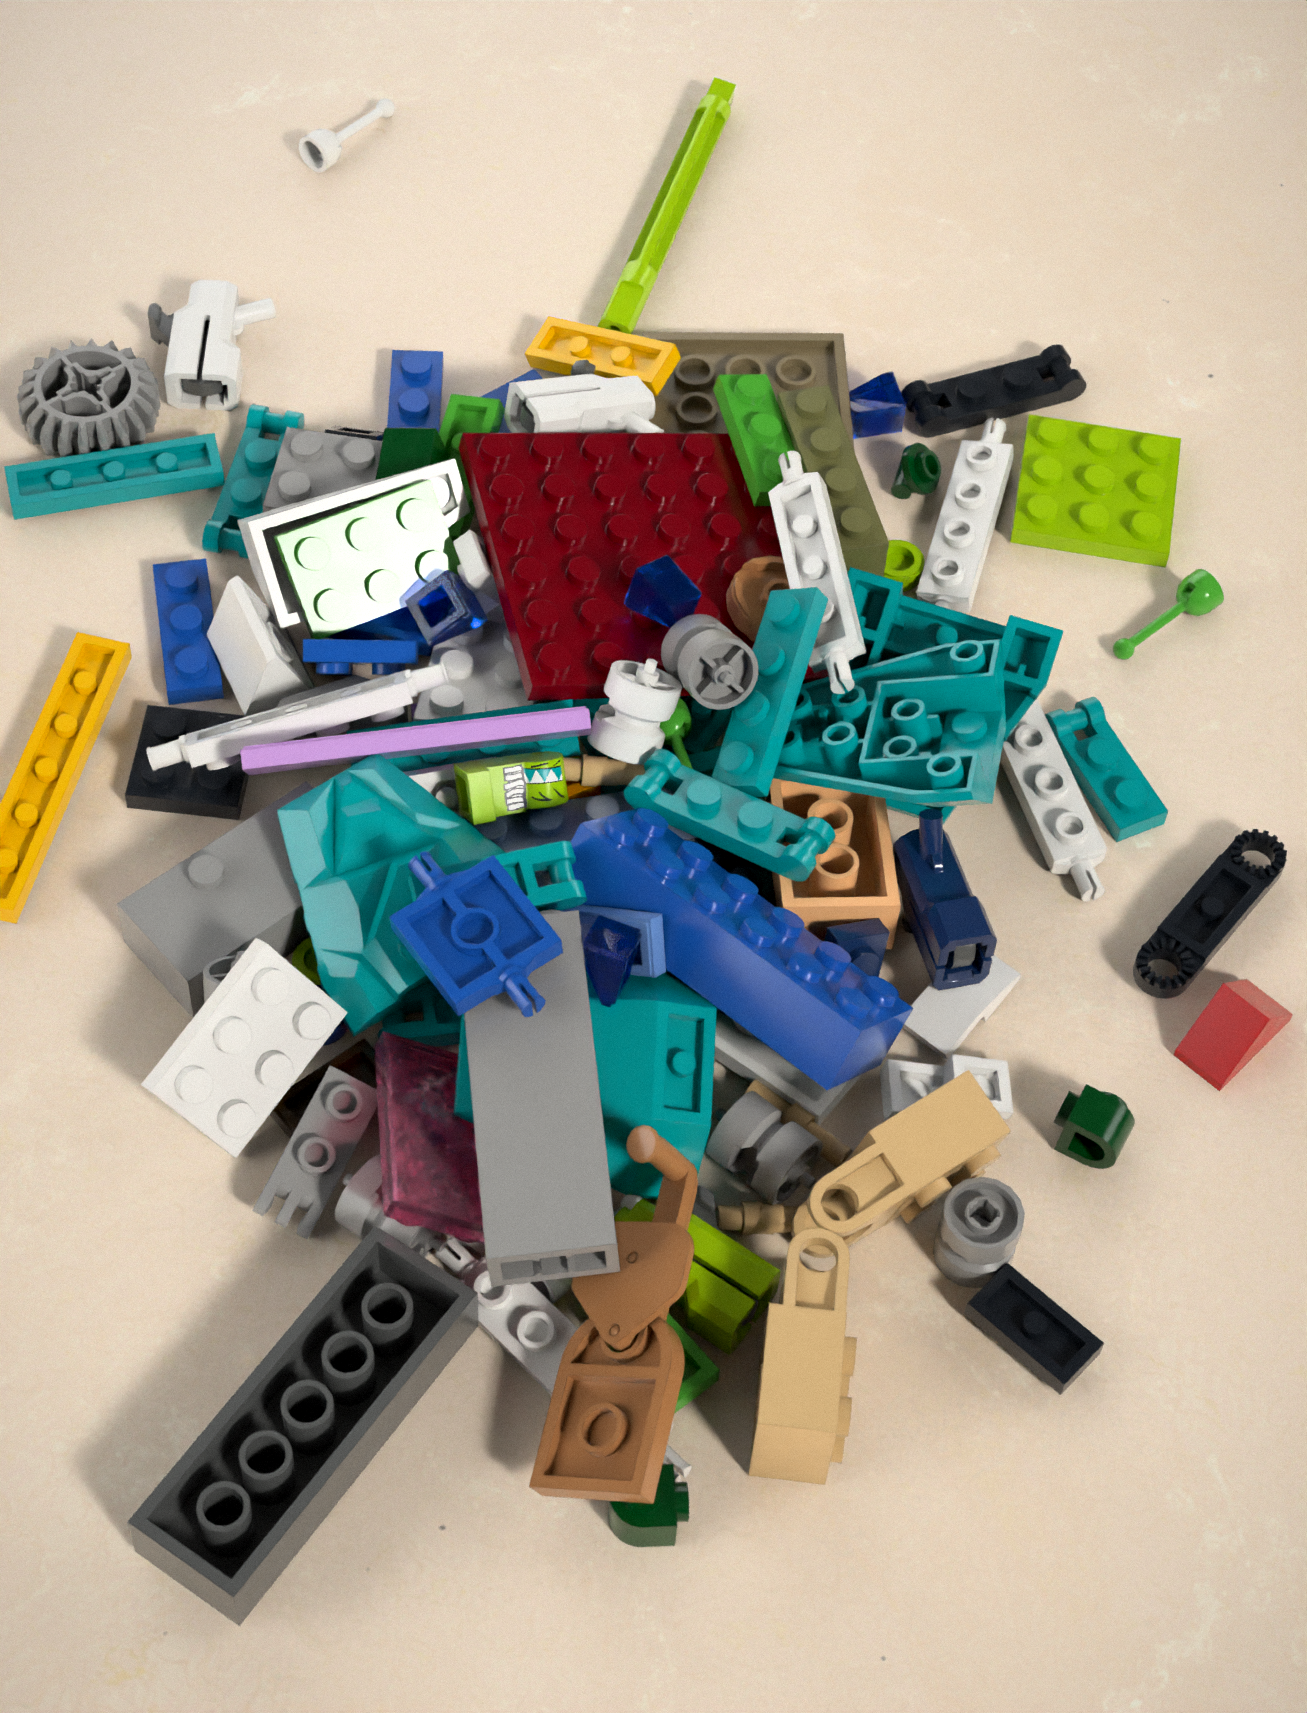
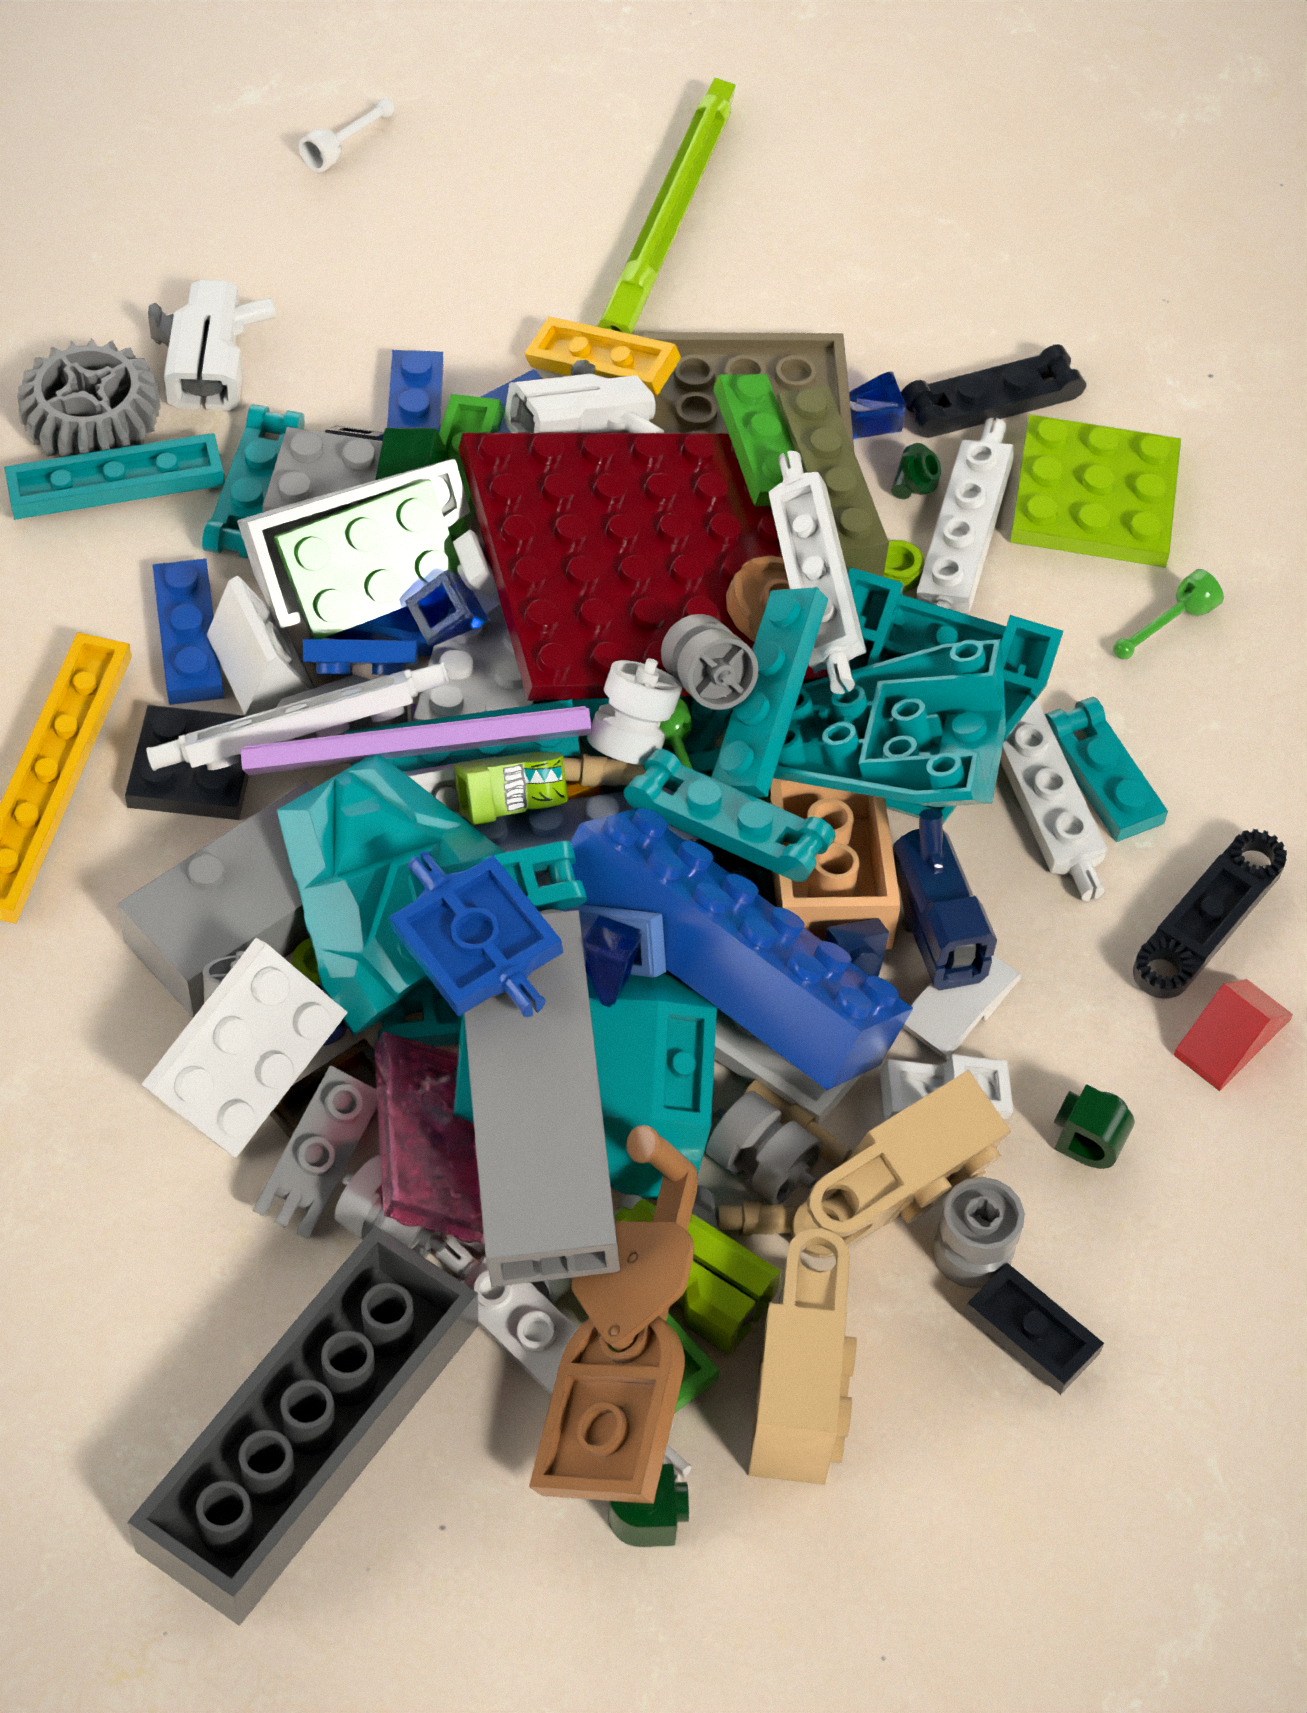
(662, 592): clear blue slope -> none

